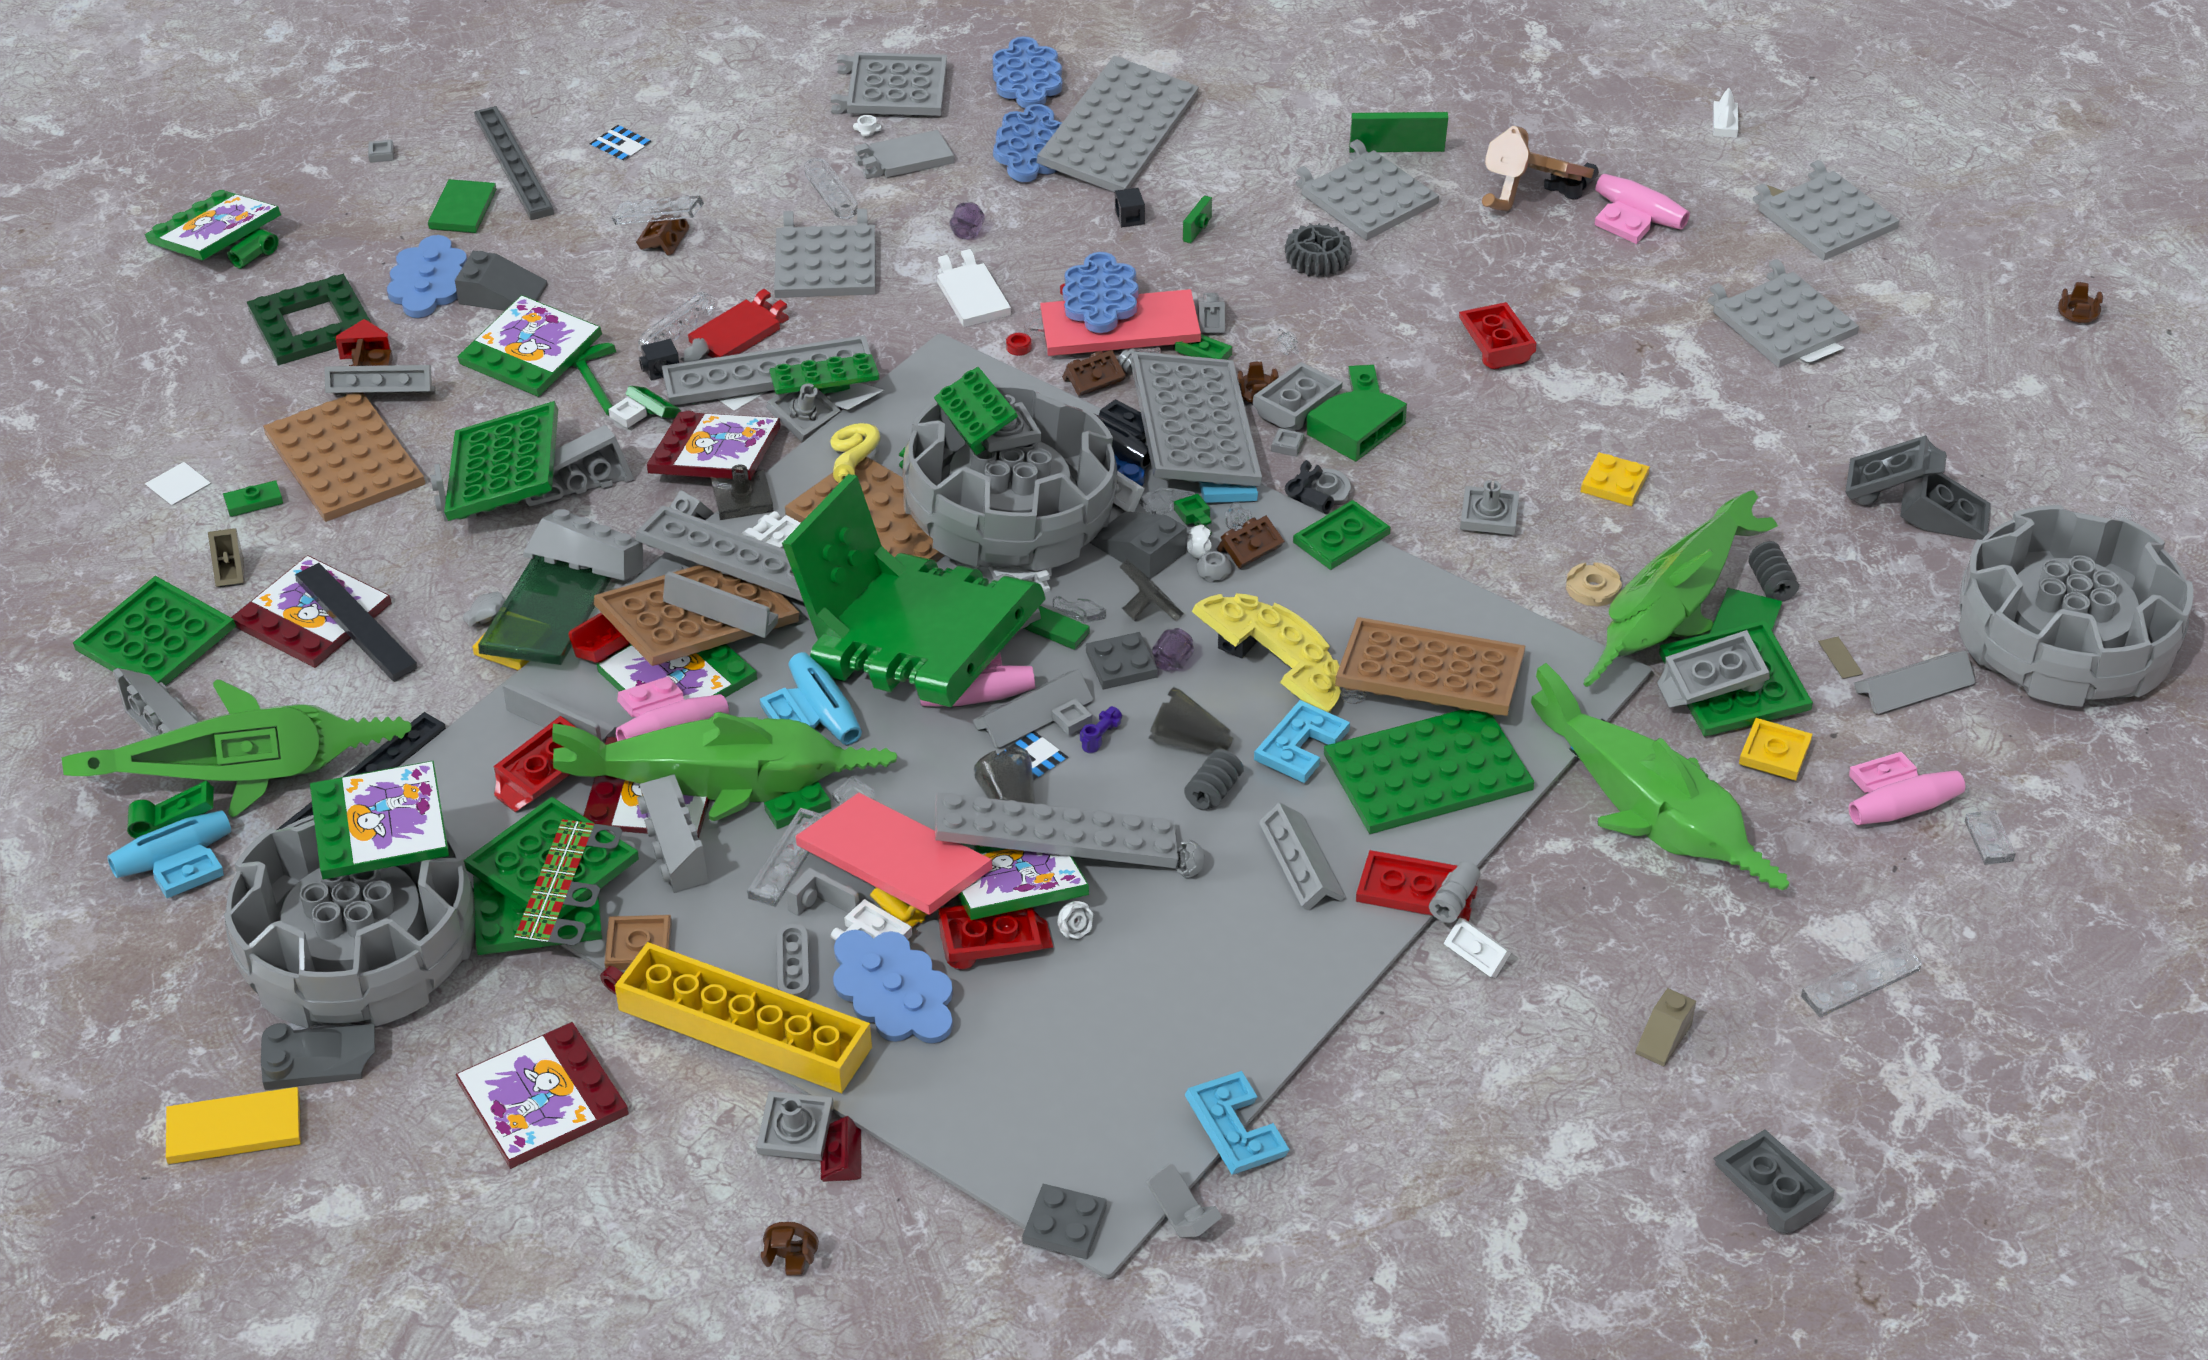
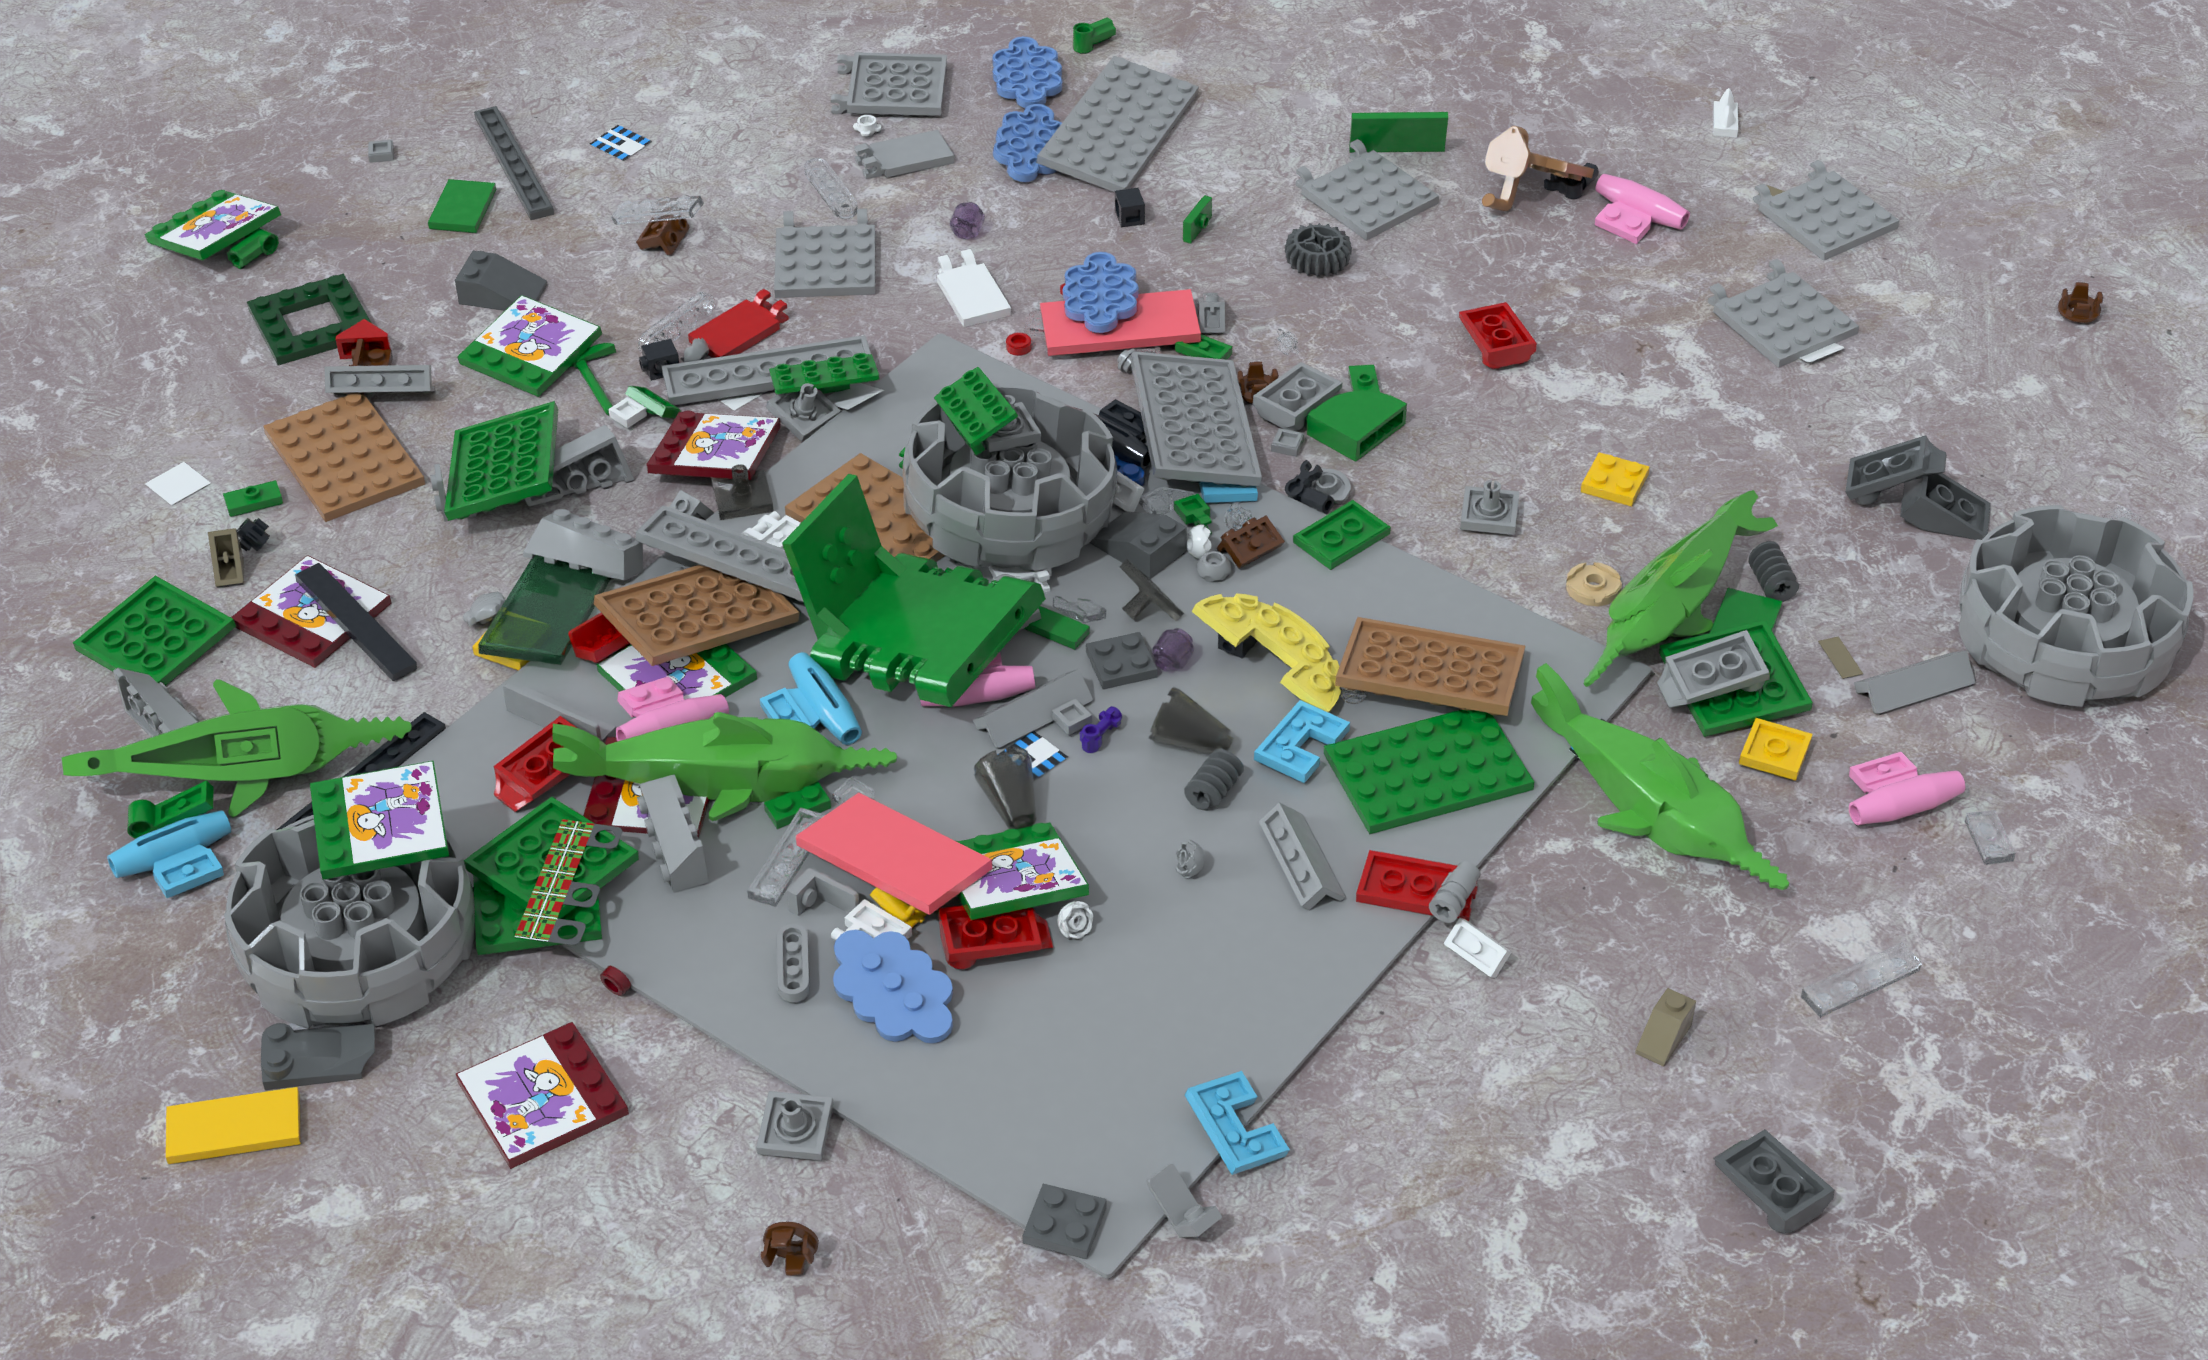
(252, 534): none -> black gear
(426, 276): medium blue plate -> none
(629, 935): medium nougat tile -> none
(718, 605): light grey panel -> none
(744, 1017): yellow brick -> none
(842, 1152): dark red slope -> none
(851, 442): light yellow plant -> none
(1055, 830): light grey plate -> none
(1087, 34): none -> green piece
(1094, 372): reddish brown bracket -> none

